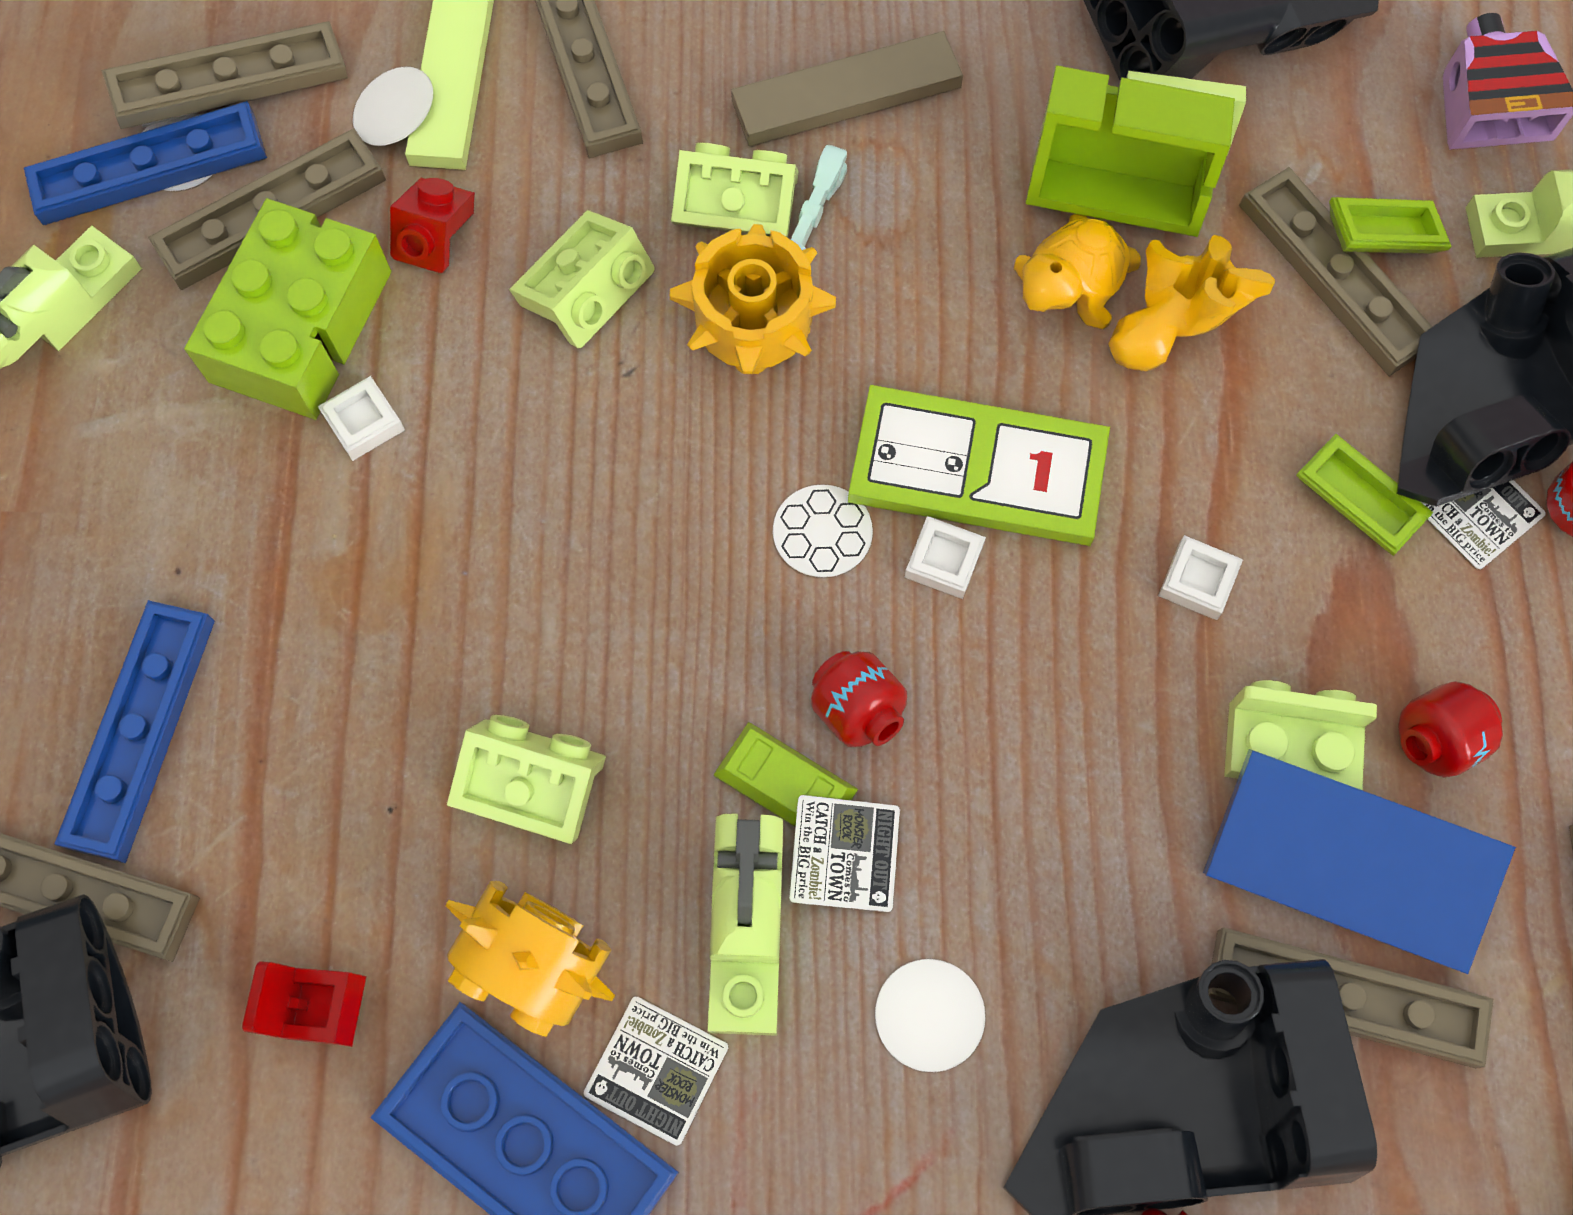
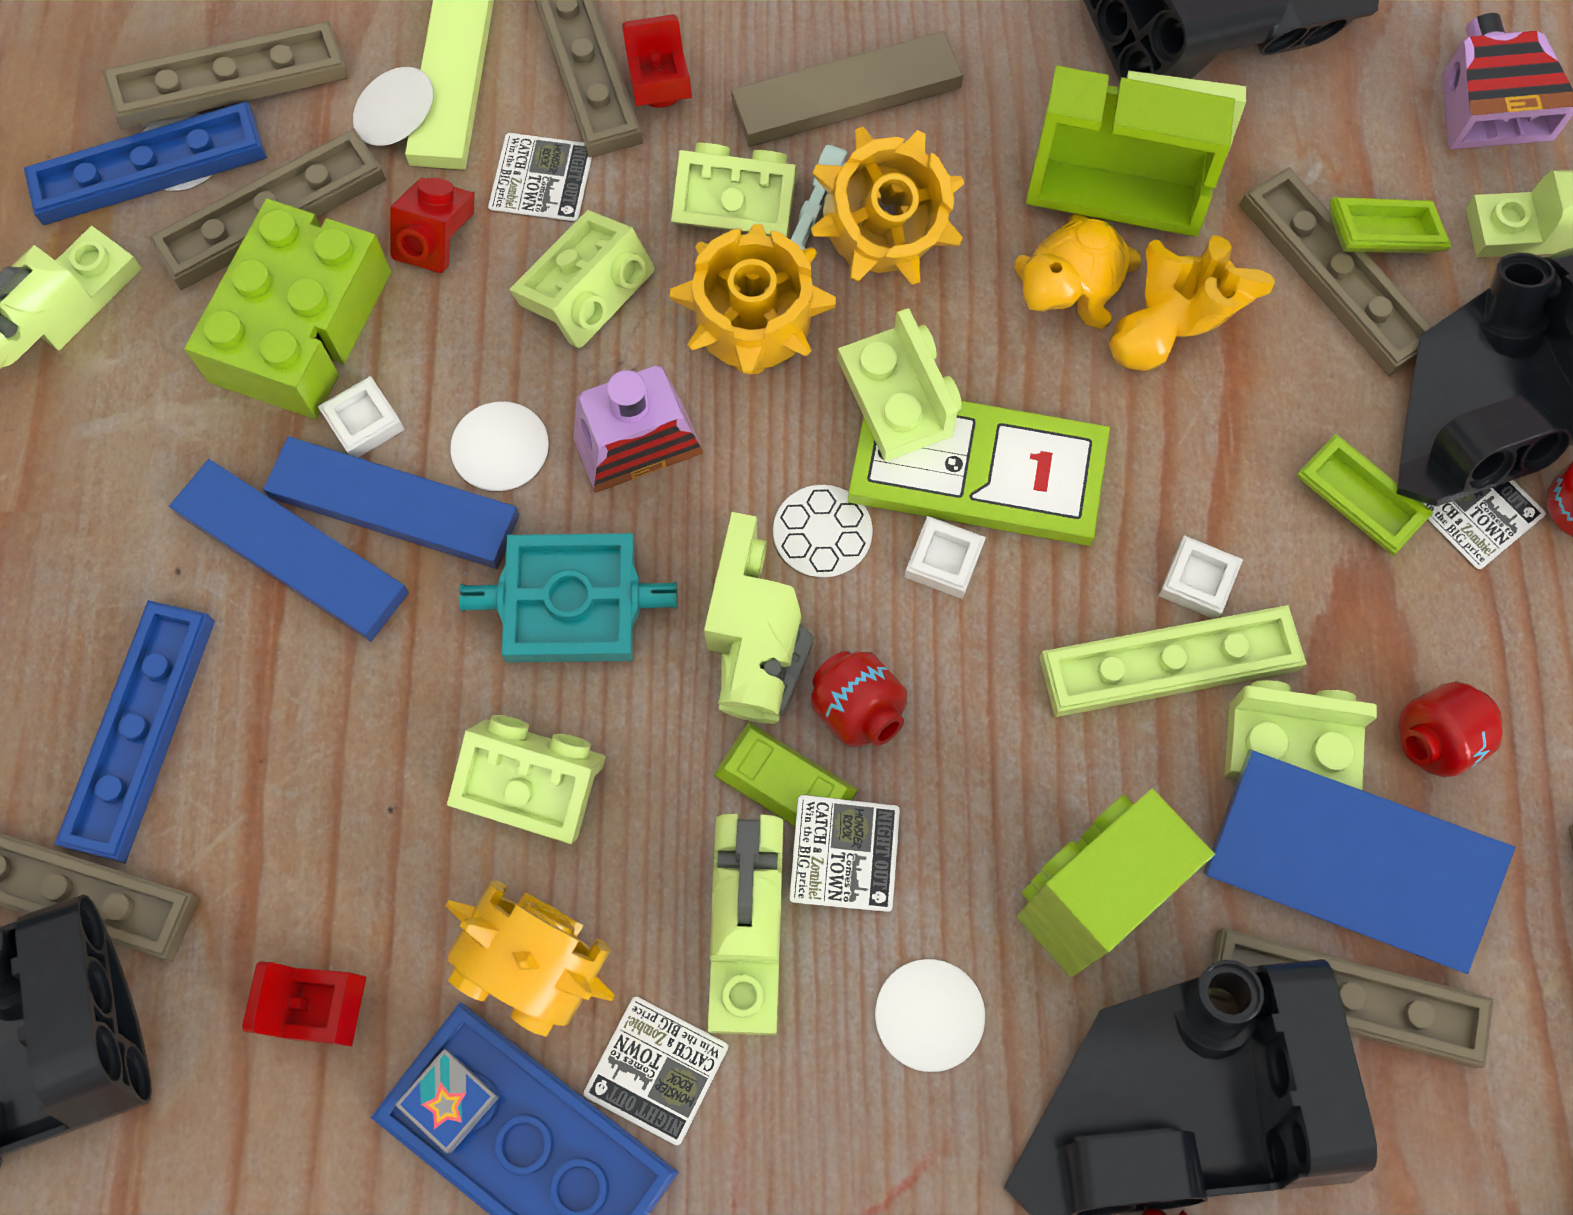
(289, 550): none -> blue tile
(392, 502): none -> blue tile
(447, 1101): none -> tile
(499, 446): none -> white sticker
(540, 177): none -> sticker
(568, 597): none -> teal plate
(632, 427): none -> lavender torso
(656, 61): none -> red bracket
(754, 629): none -> yellowish green plate
(898, 176): none -> yellow brick
(901, 387): none -> yellowish green bracket
(1110, 880): none -> lime piece
(1172, 661): none -> yellowish green tile

